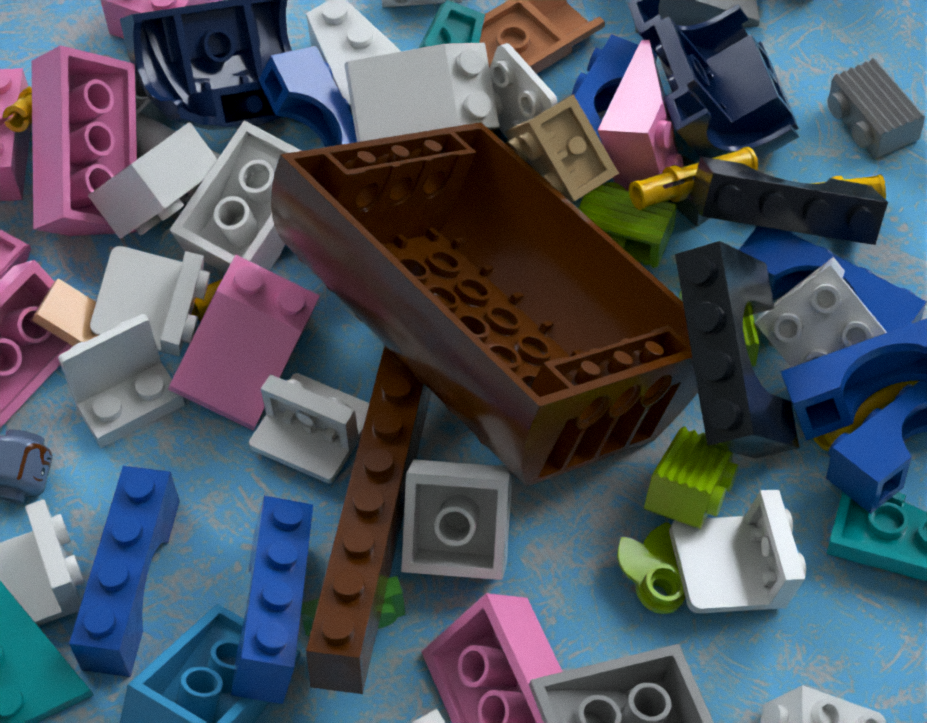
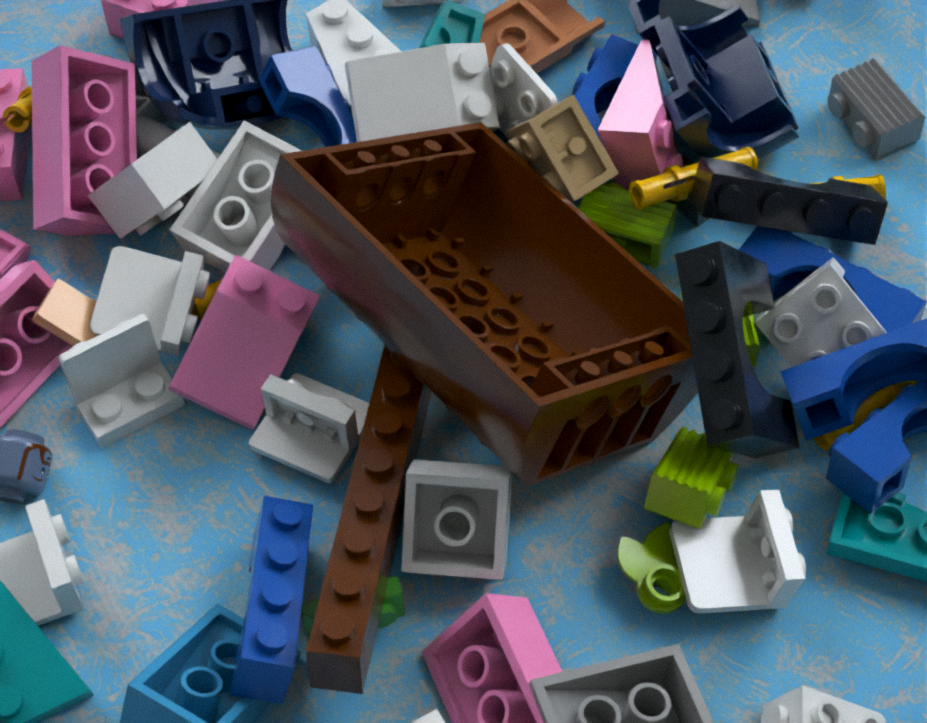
(112, 606): blue arch -> none

